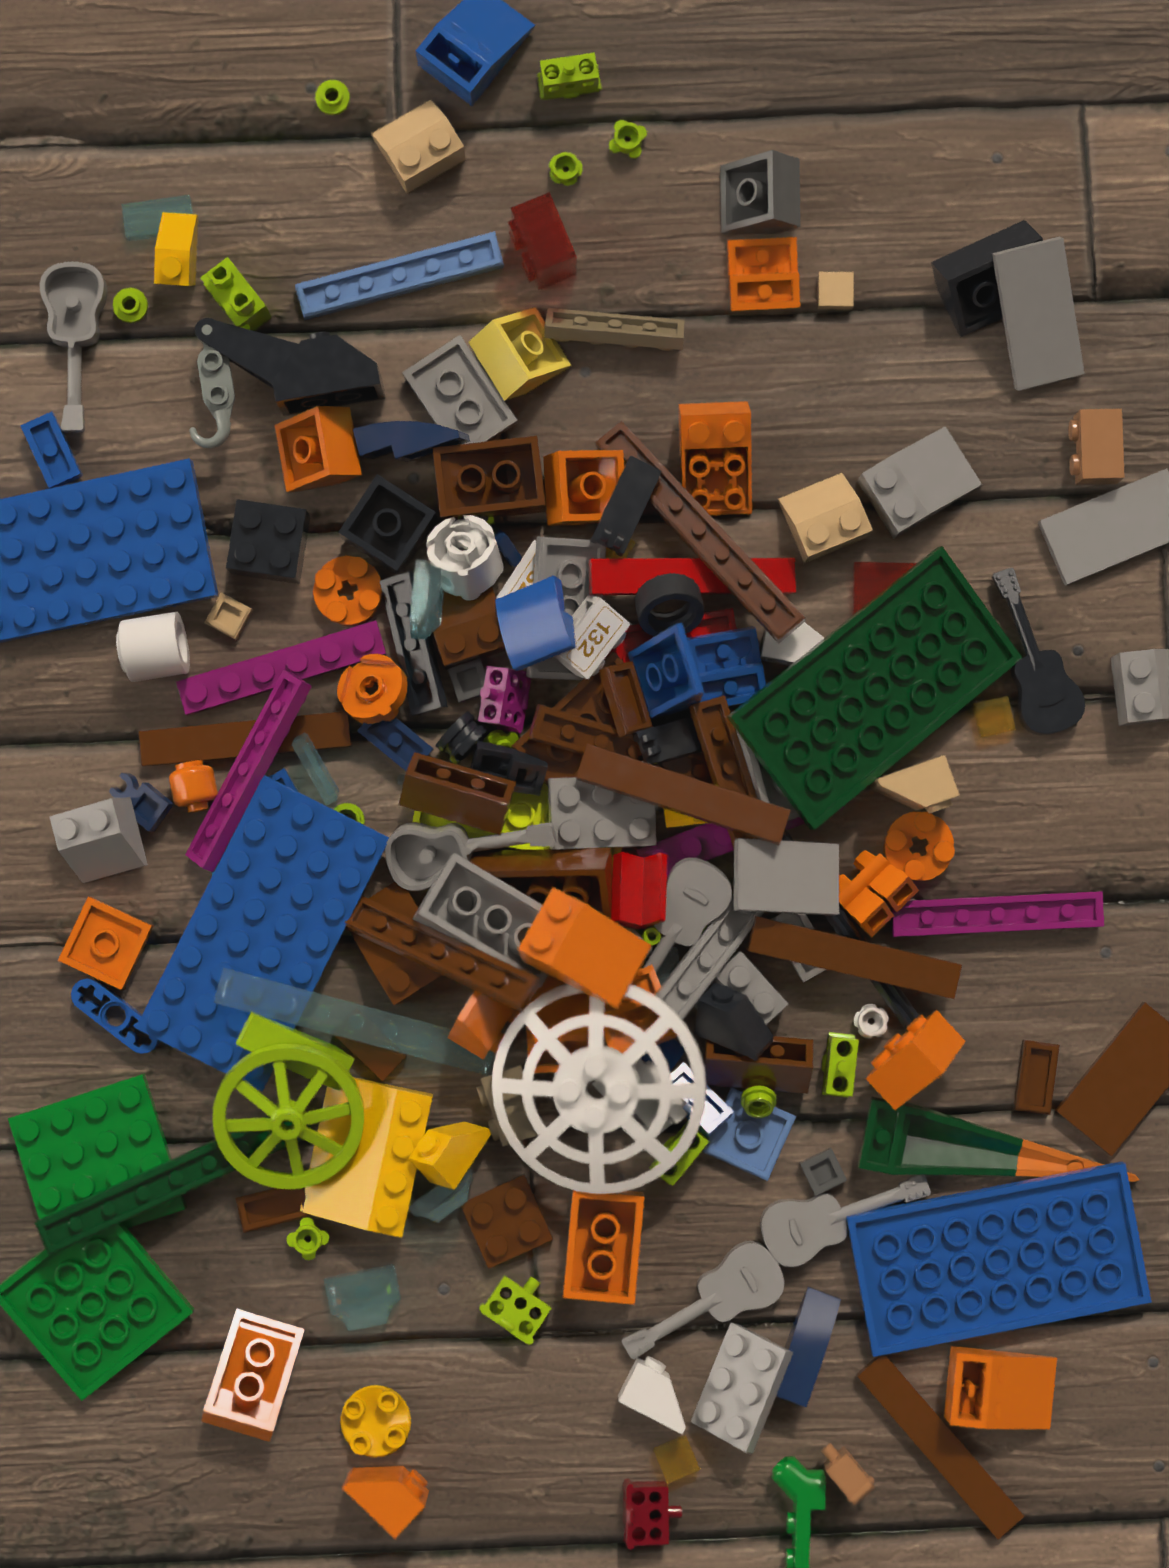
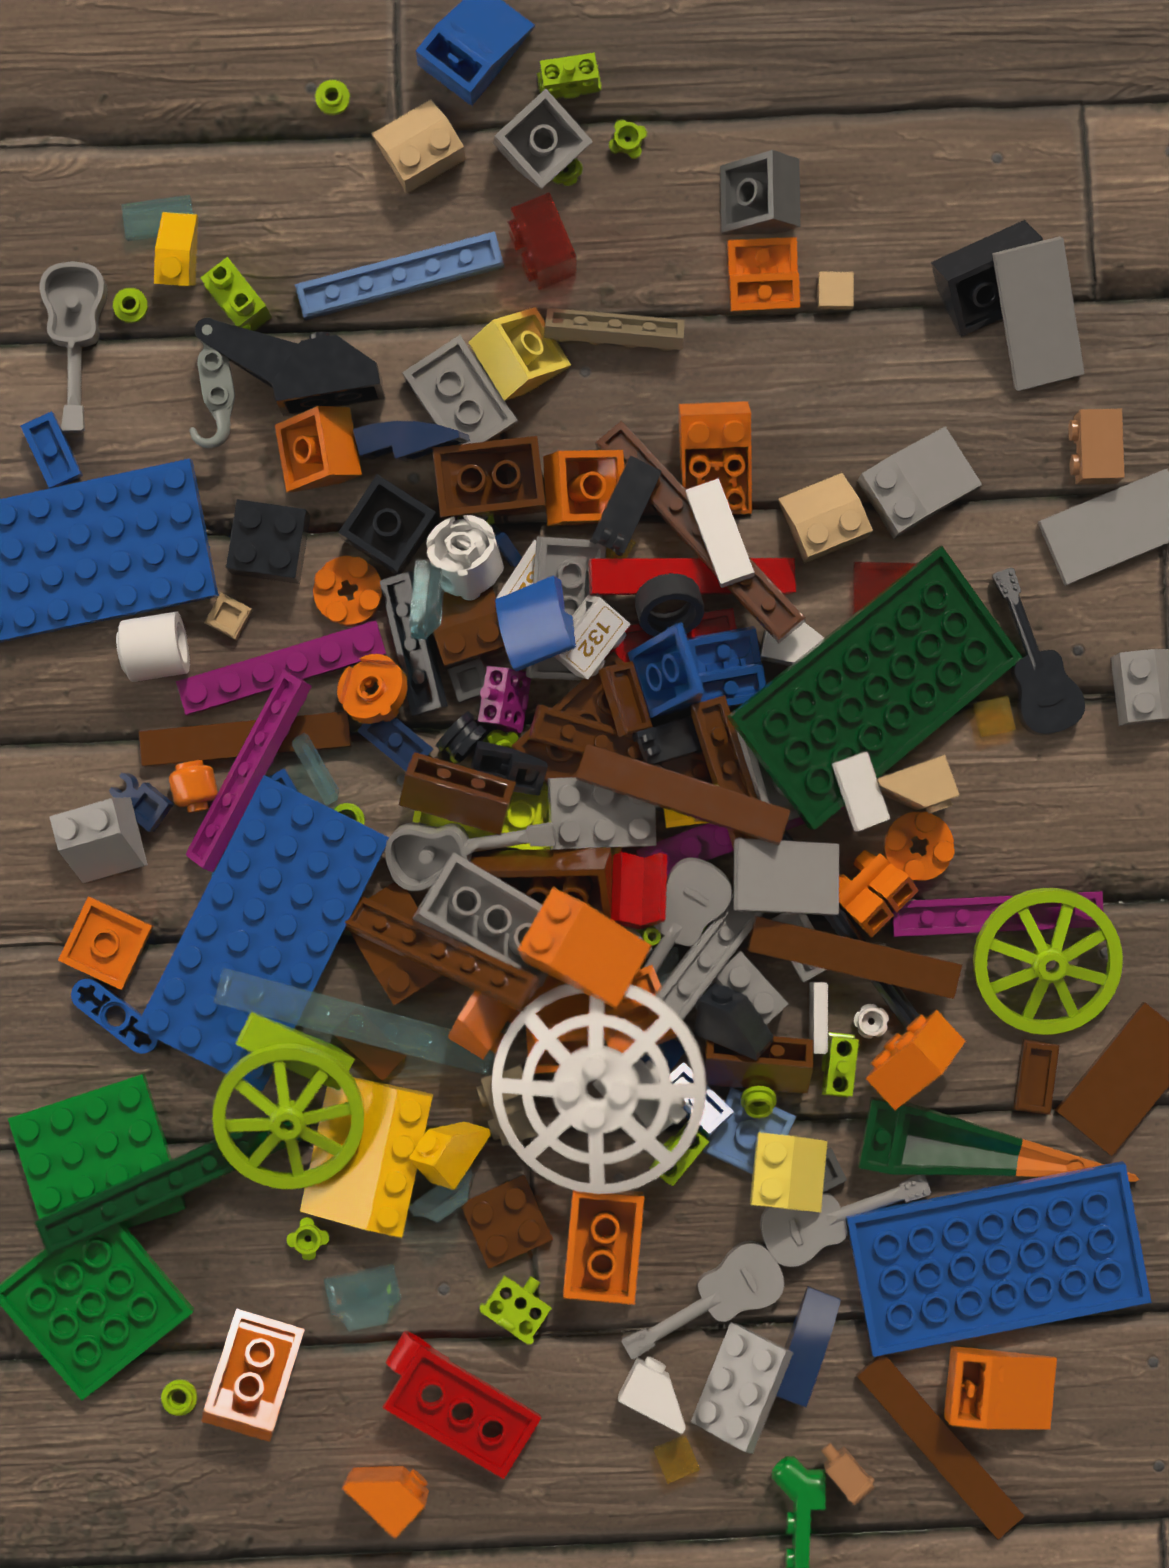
(169, 1402): none -> lime plate
(270, 1207): reddish brown tile -> none
(375, 1421): yellow dish -> none
(425, 1366): none -> red hinge
(541, 140): none -> light grey slope
(637, 1509): dark red piece -> none
(719, 533): none -> white tile
(788, 1172): none -> light yellow slope
(818, 1016): none -> white tile
(860, 791): none -> white tile
(1044, 954): none -> lime wheel

